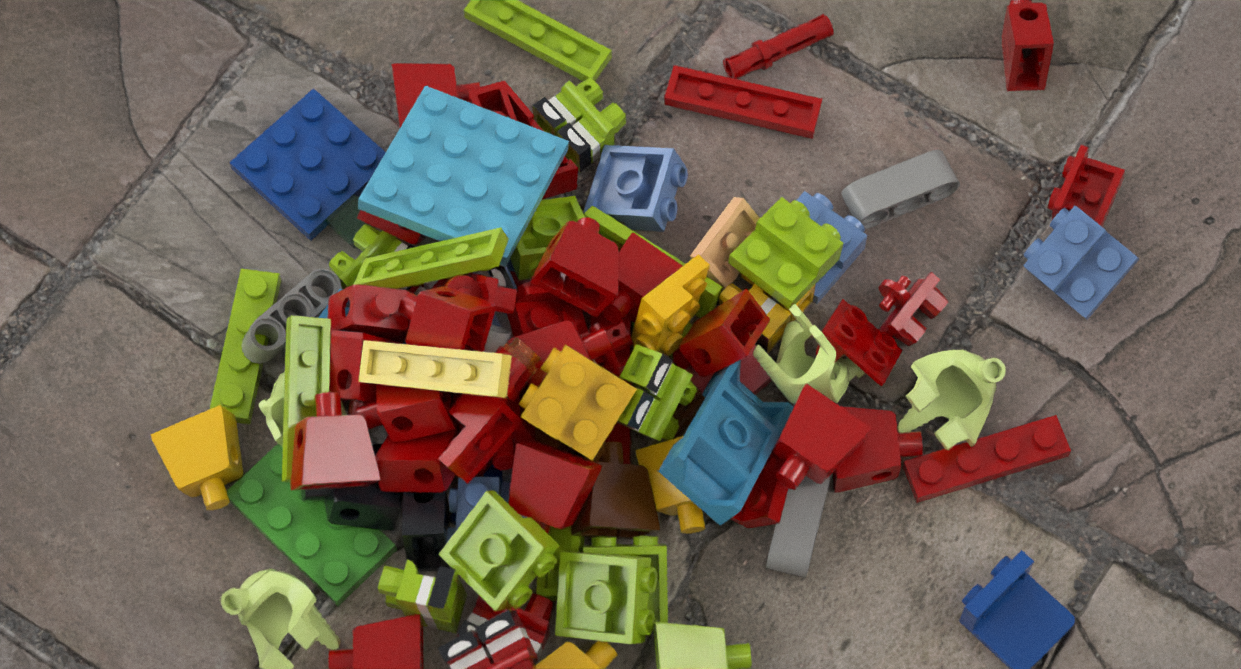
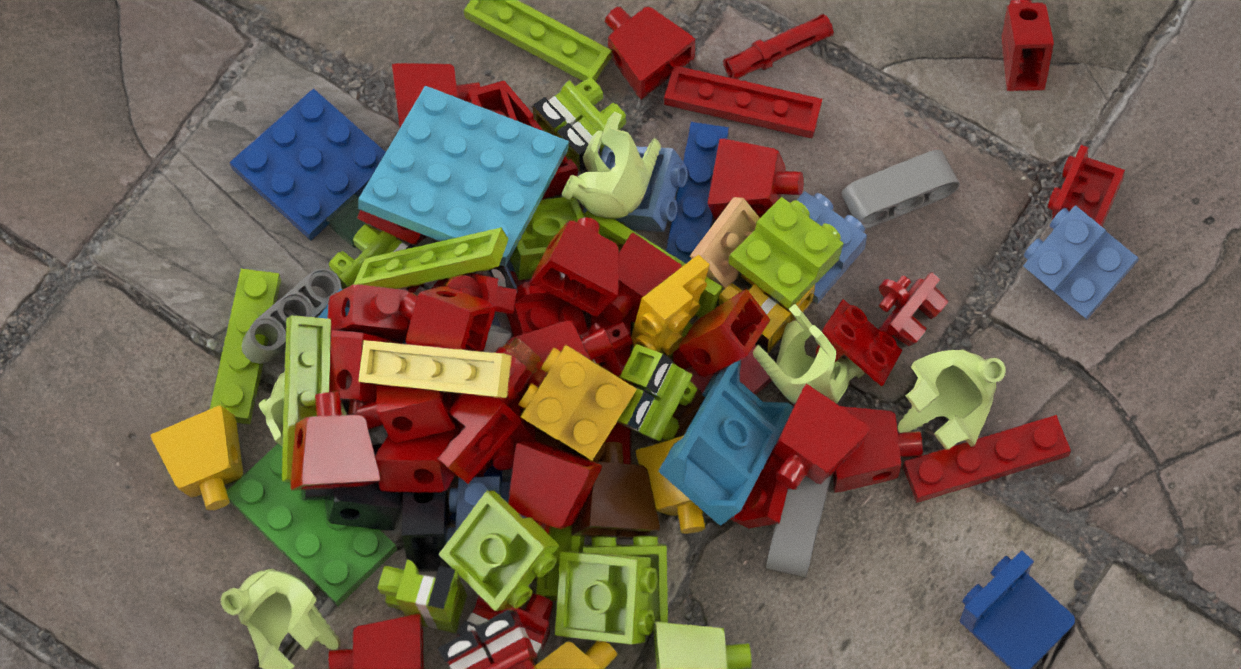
(617, 190): none -> yellowish green piece
(647, 47): none -> red torso
(693, 212): none -> blue plate
(751, 174): none -> red torso

